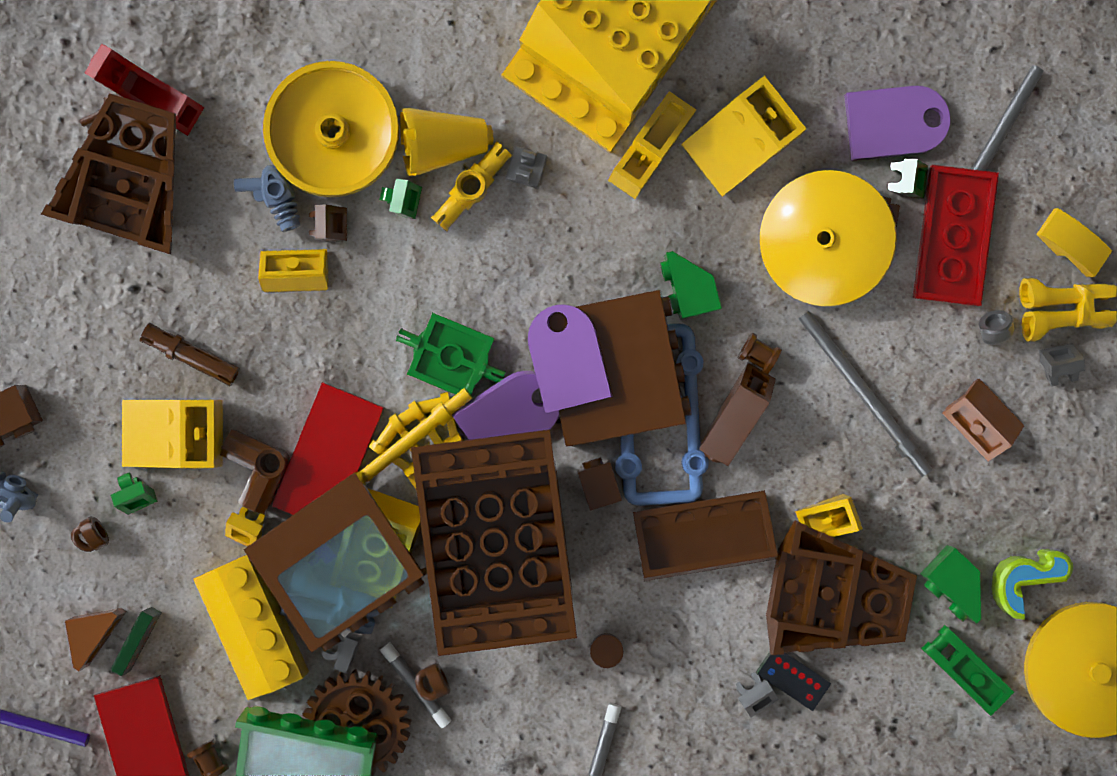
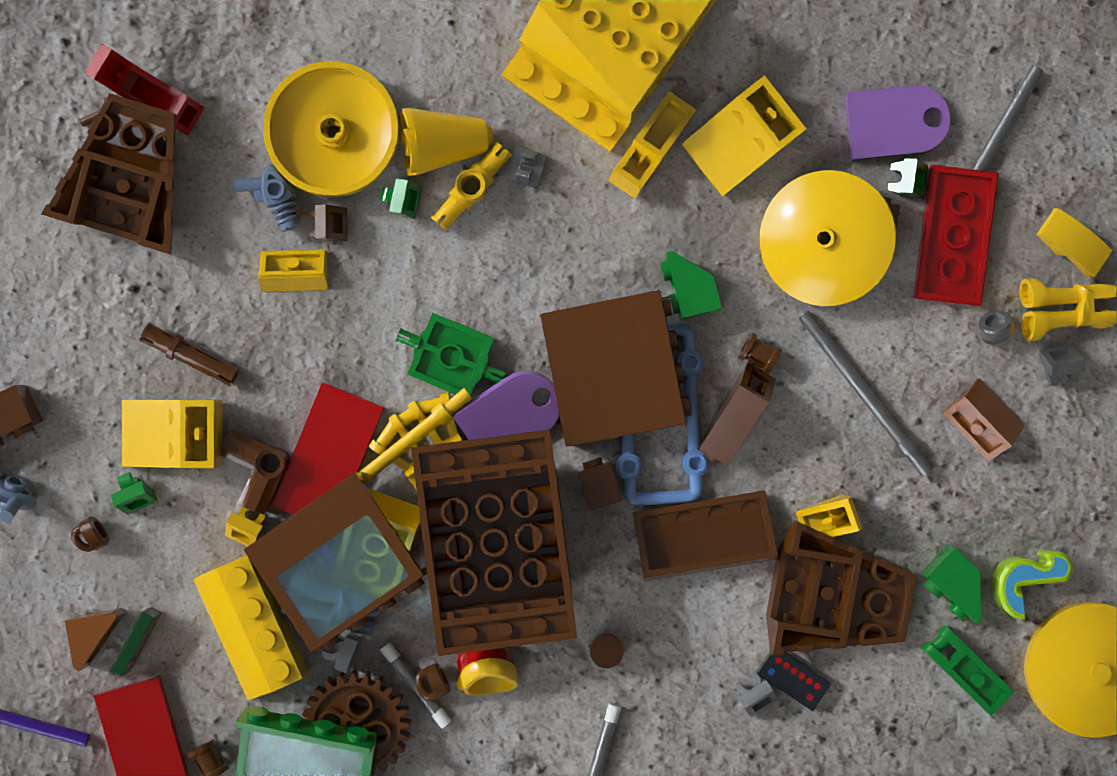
(486, 672): none -> yellow piece
(569, 361): medium lavender tile -> none

